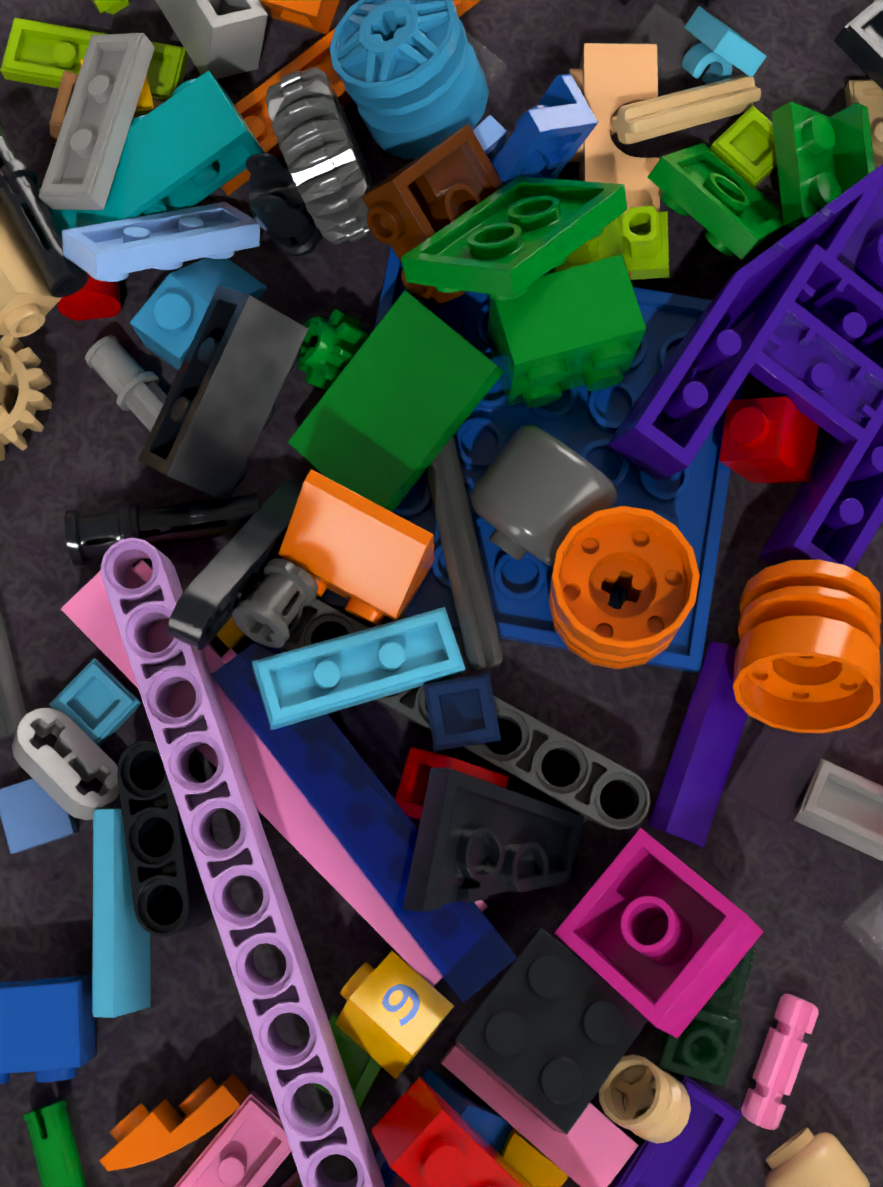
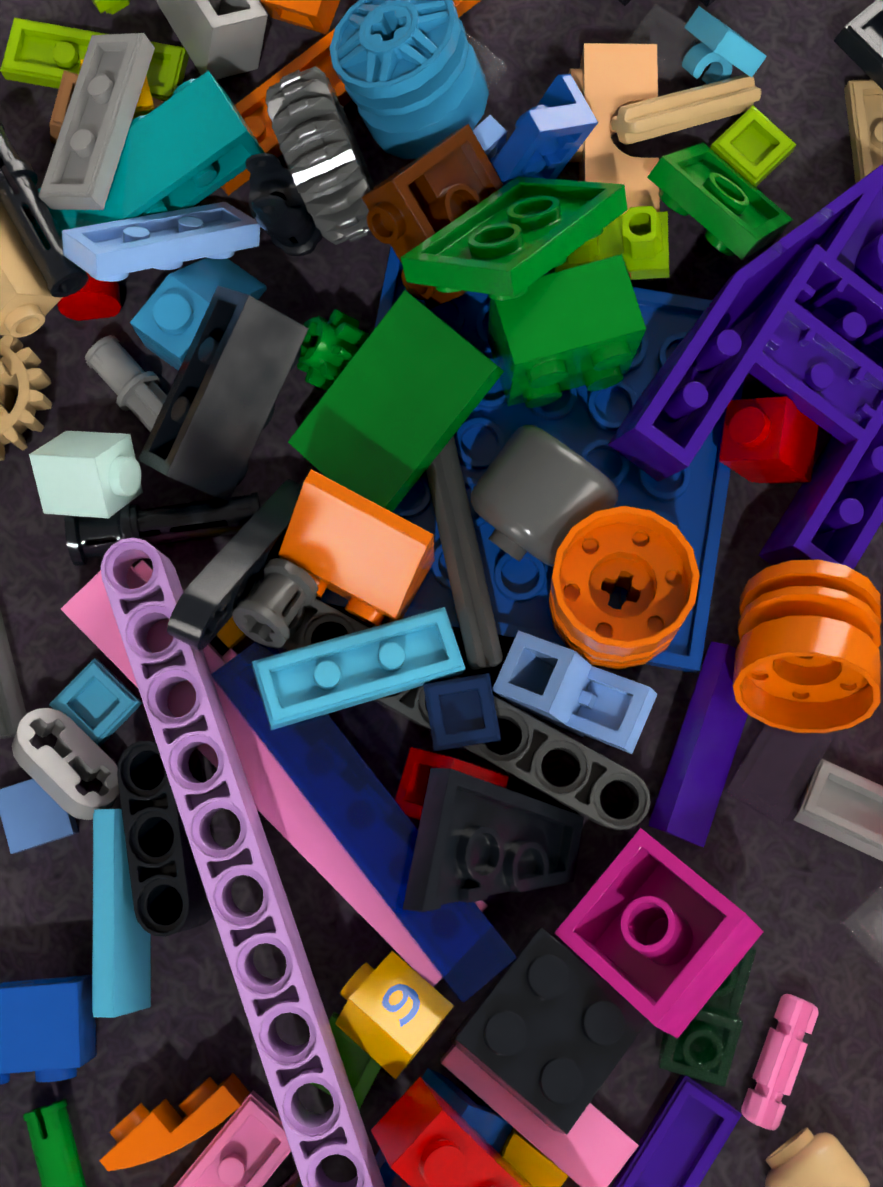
(86, 474): none -> light aqua brick
(573, 693): none -> light blue brick
(642, 1085): tan wheel -> none
(819, 157): green bracket -> none

